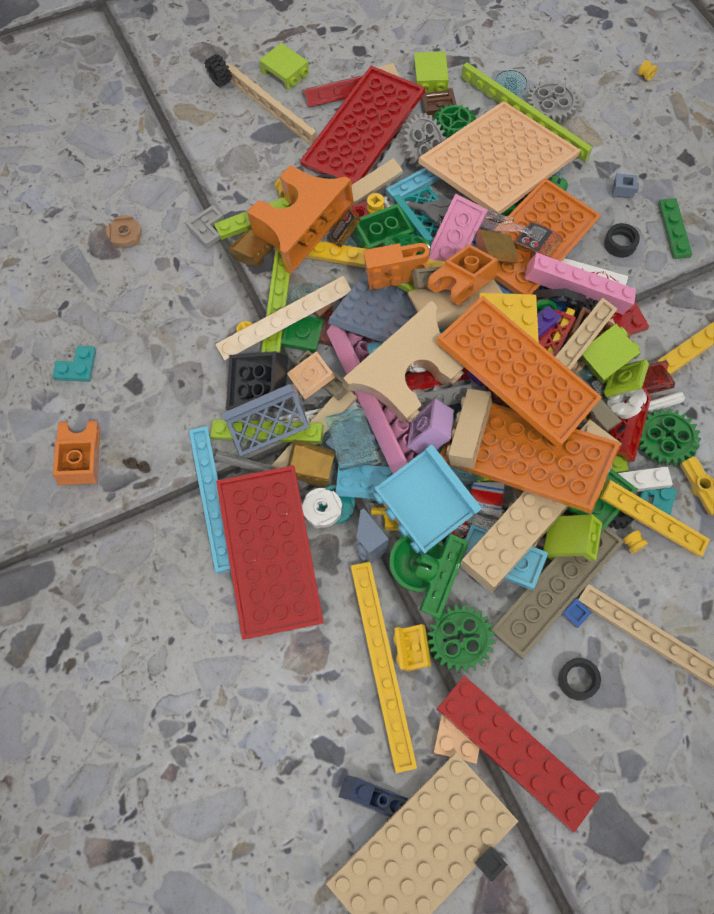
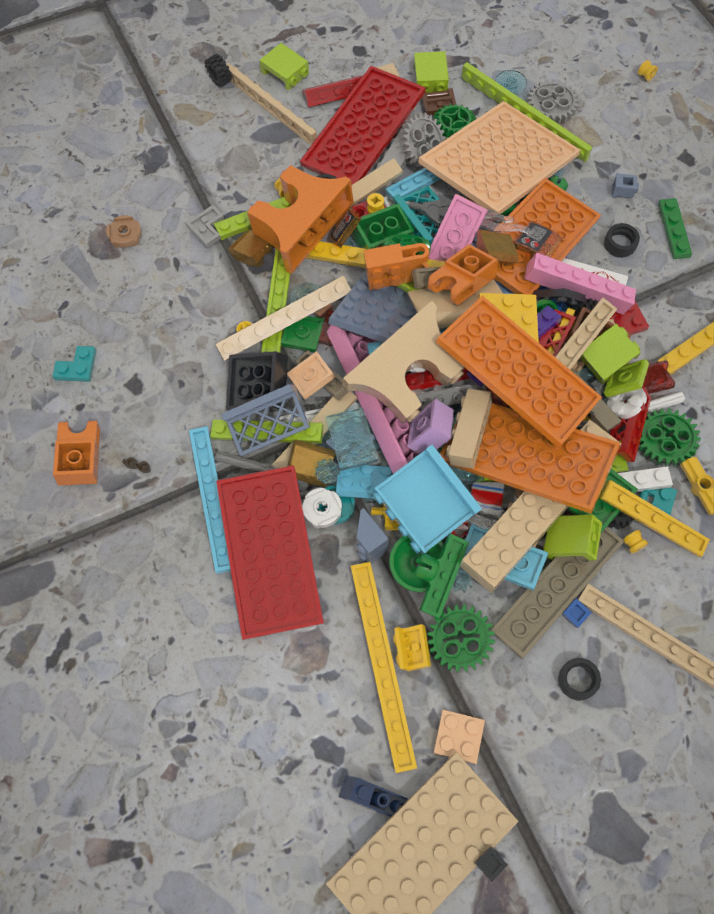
(327, 471): none -> clear light blue gear
(462, 586): none -> clear light blue gear
(518, 754): red plate -> none

